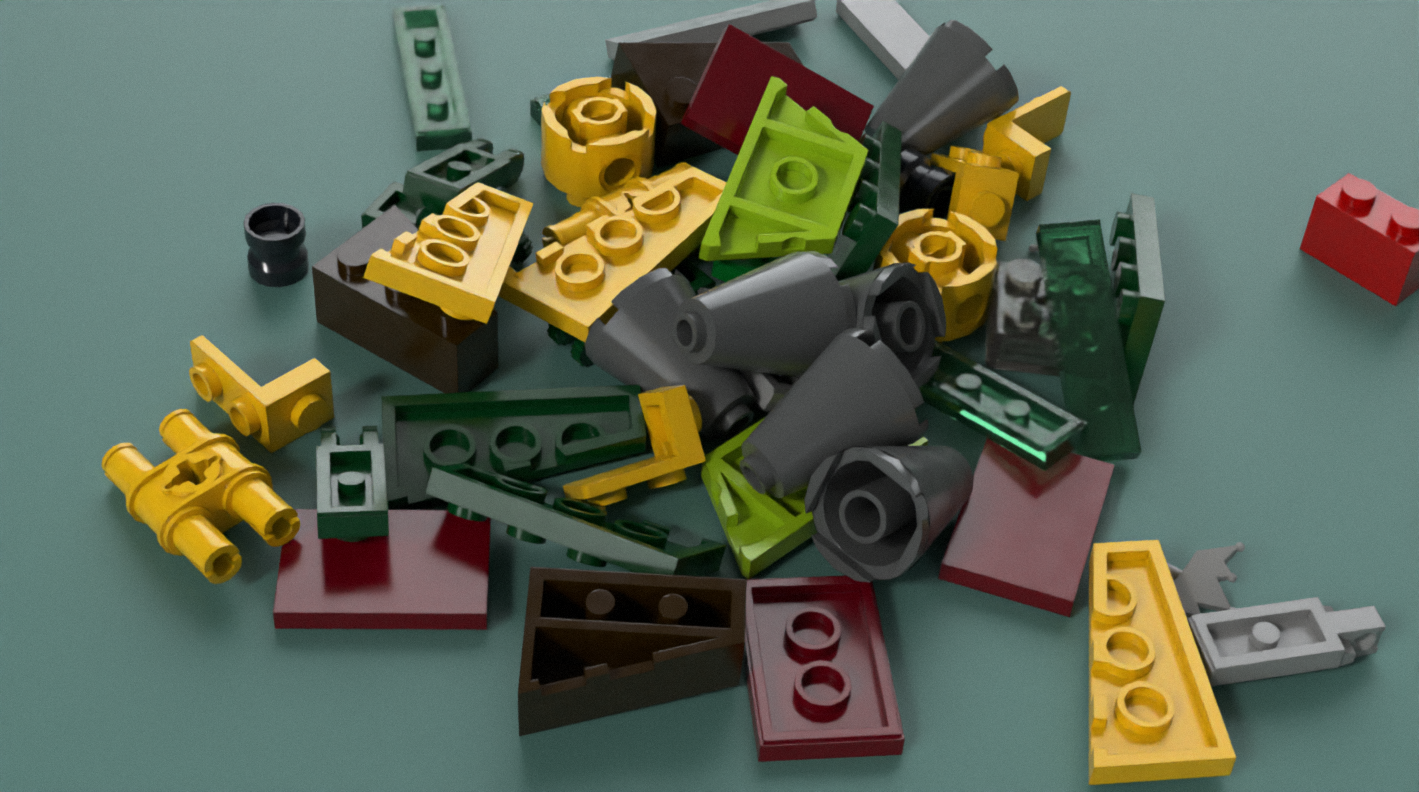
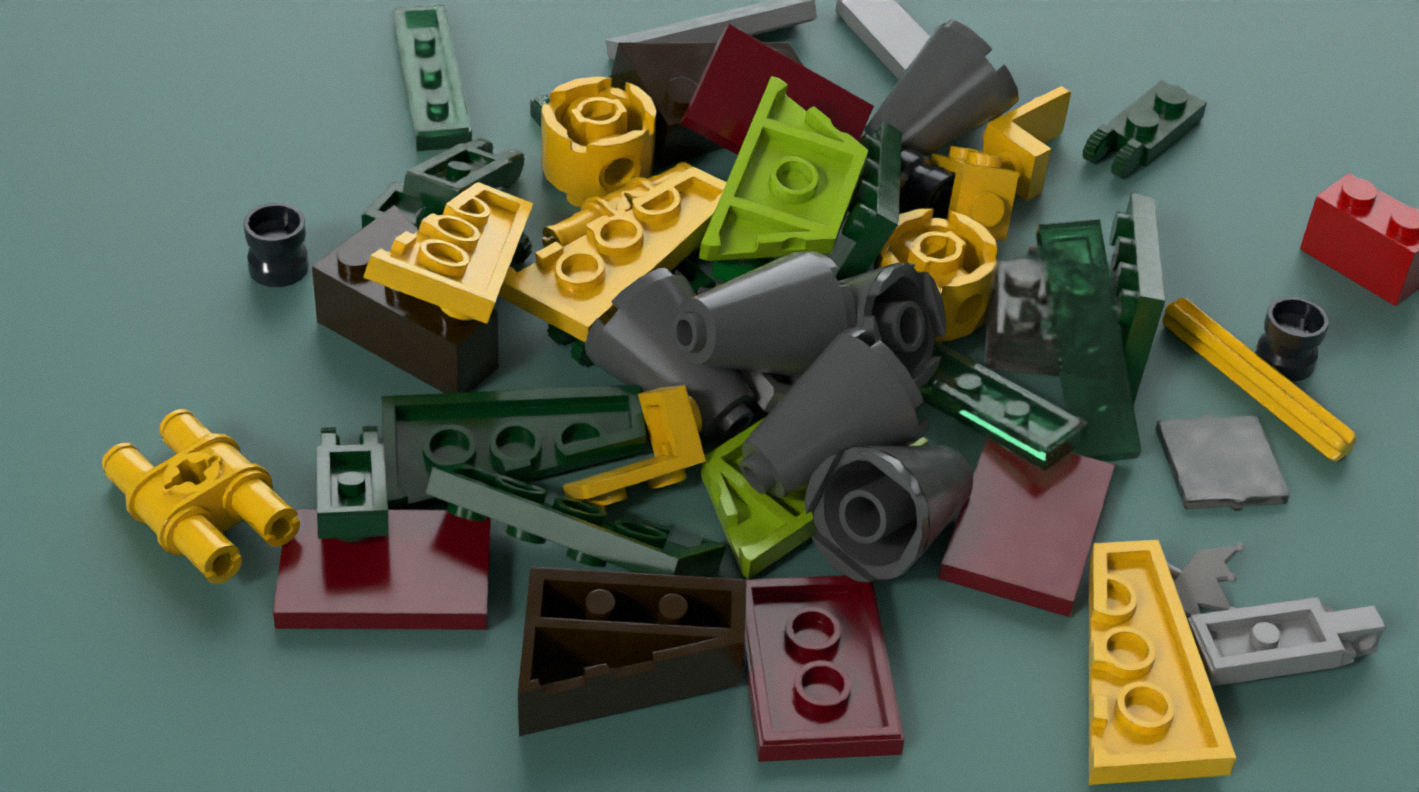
(270, 413): yellow bracket -> none
(1145, 128): none -> dark green hinge
(1221, 462): none -> clear smoke piece
(1259, 379): none -> yellow axle
(1286, 339): none -> black wheel

